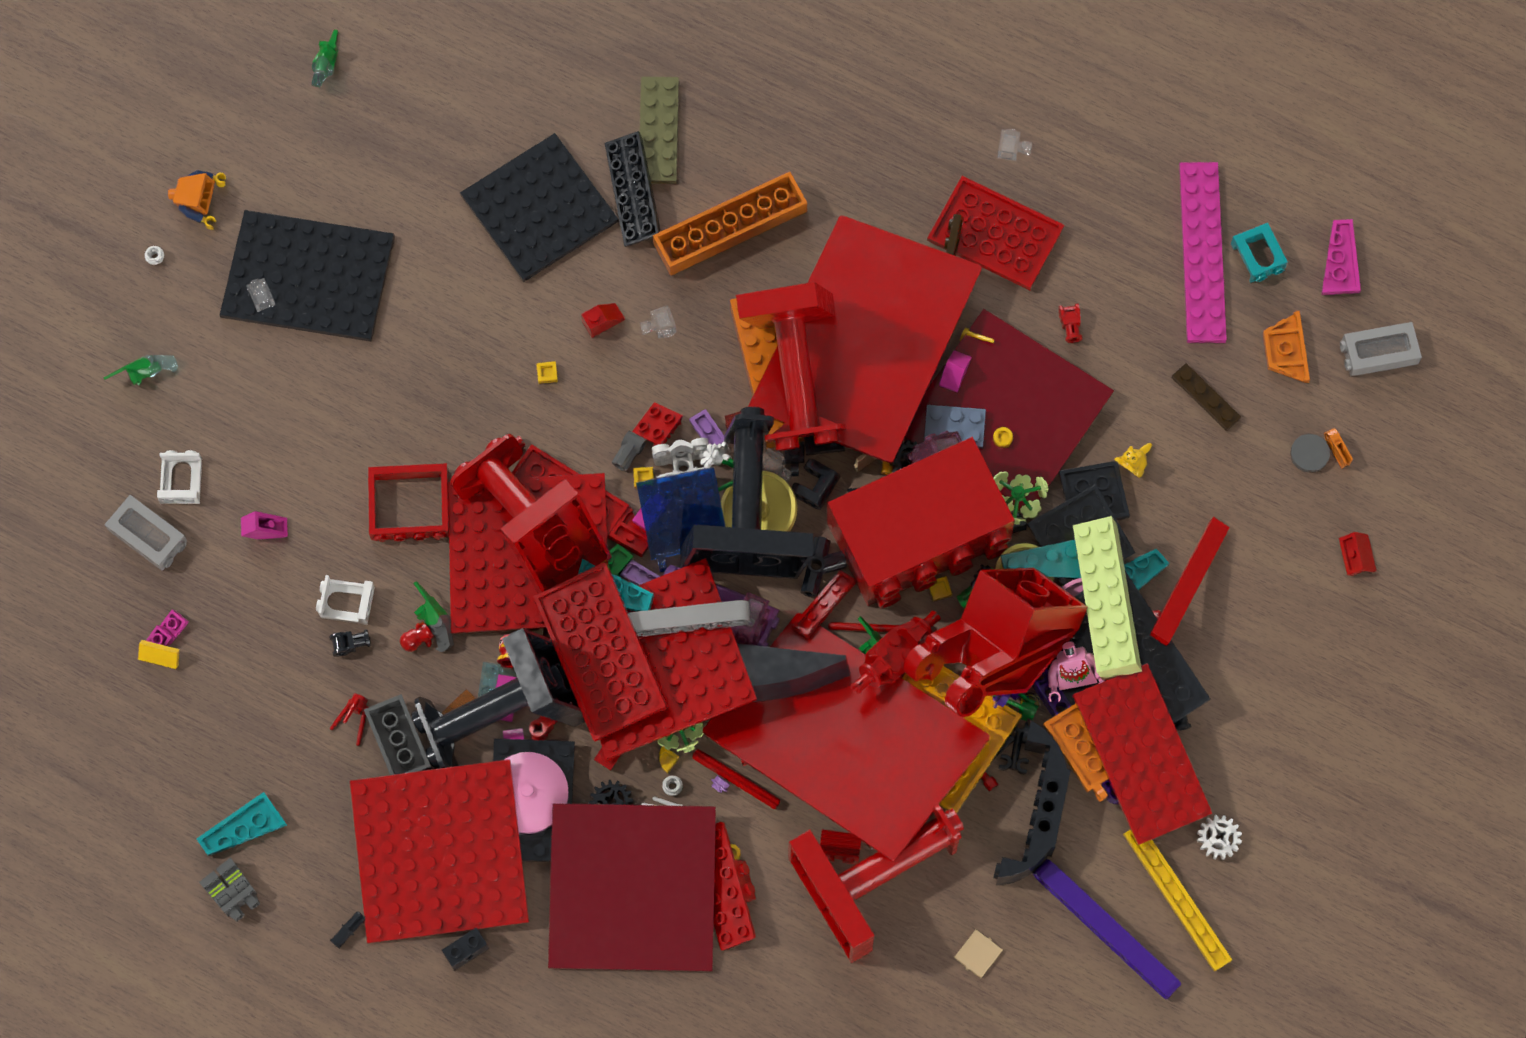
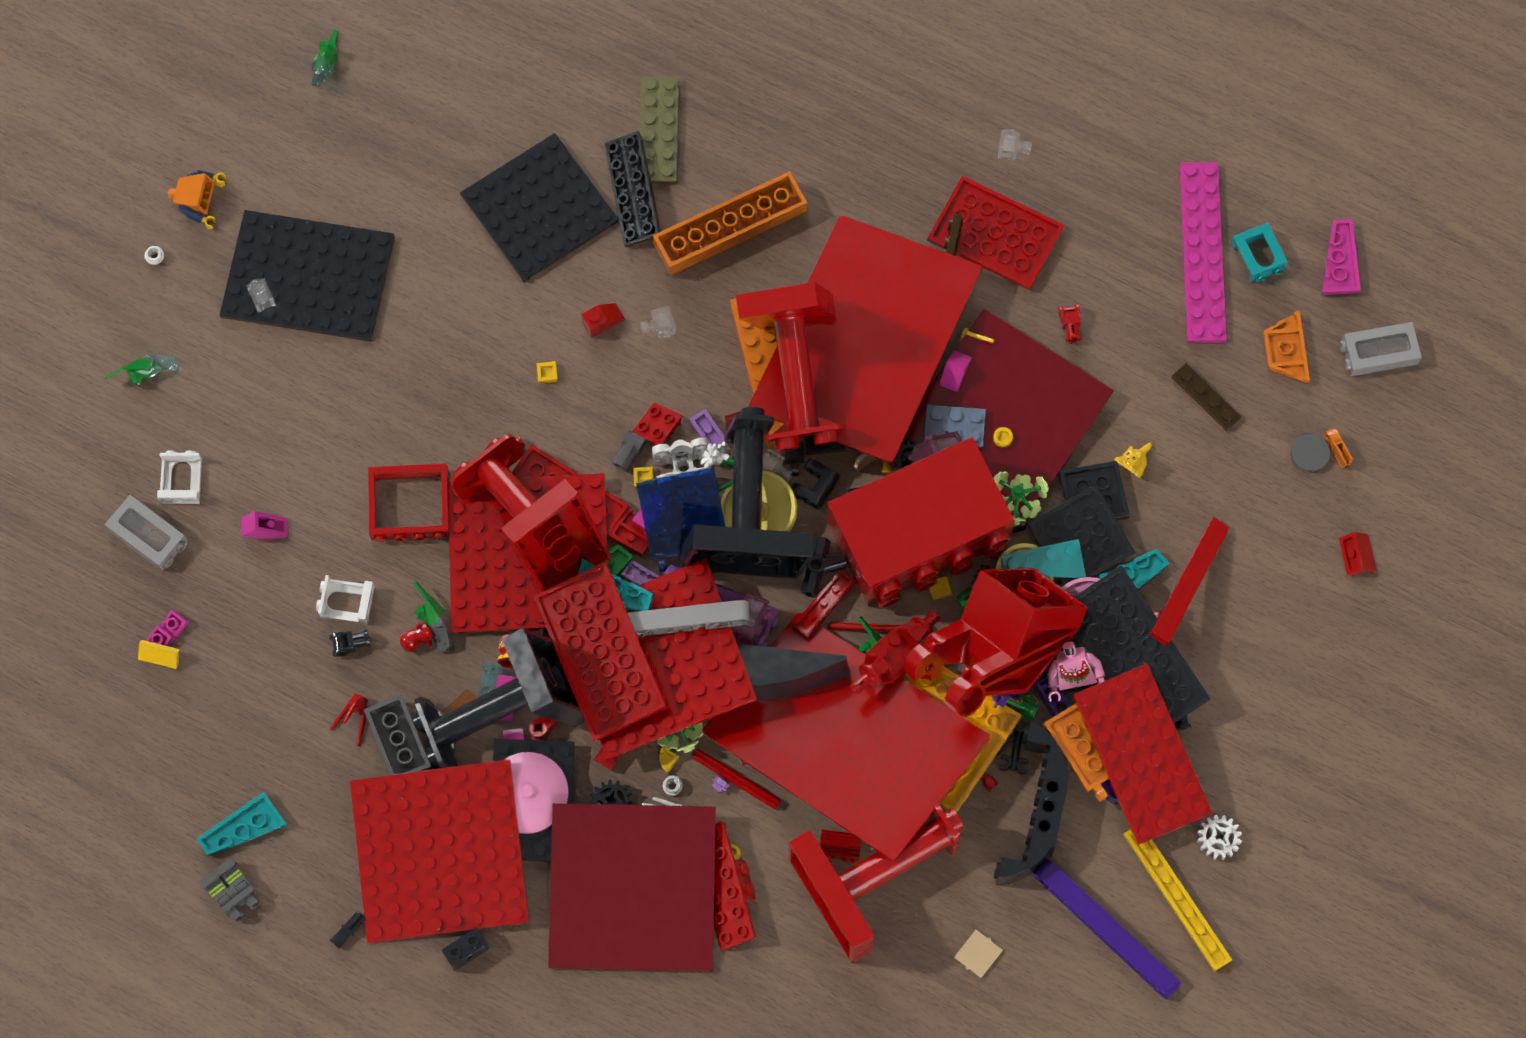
(1107, 598): yellowish green brick -> none

